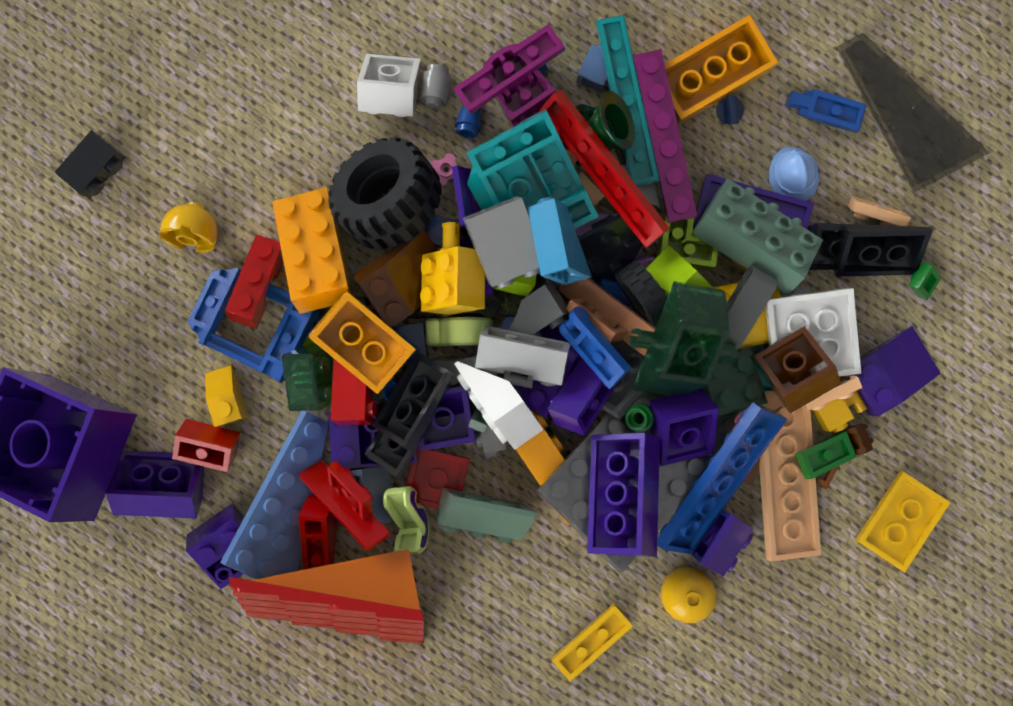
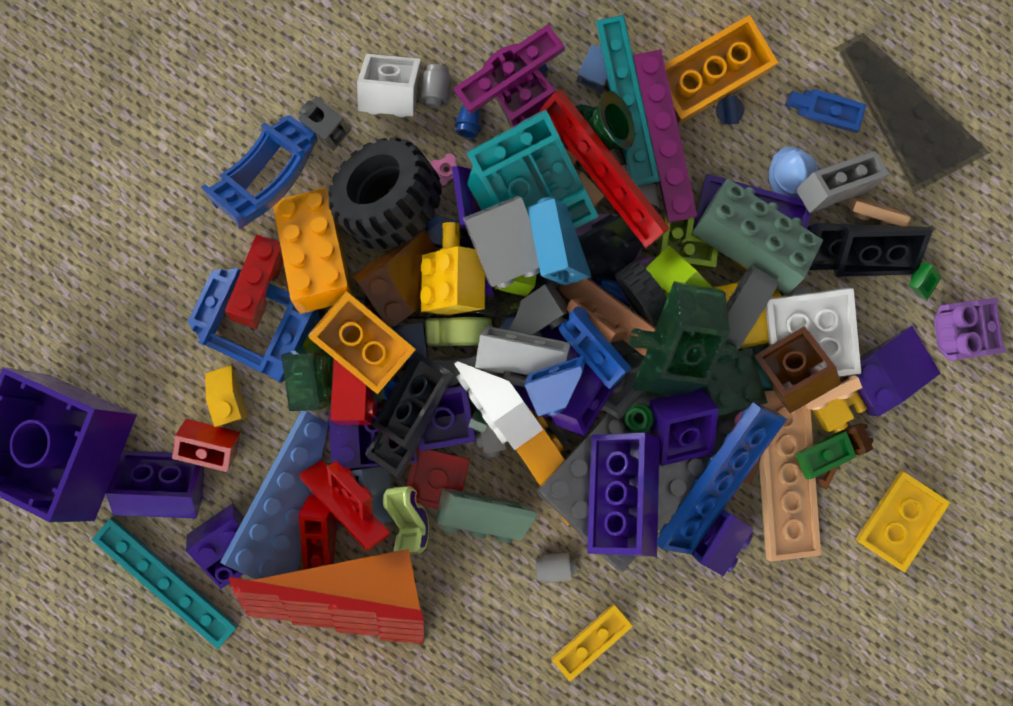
(90, 165): black brick -> none
(165, 582): none -> teal plate
(187, 224): yellow cylinder -> none
(231, 191): none -> blue wedge
(325, 122): none -> dark grey brick
(553, 386): none -> slope
(555, 567): none -> light grey brick
(688, 594): yellow cylinder -> none
(842, 181): none -> light grey piece
(969, 329): none -> medium lavender slope

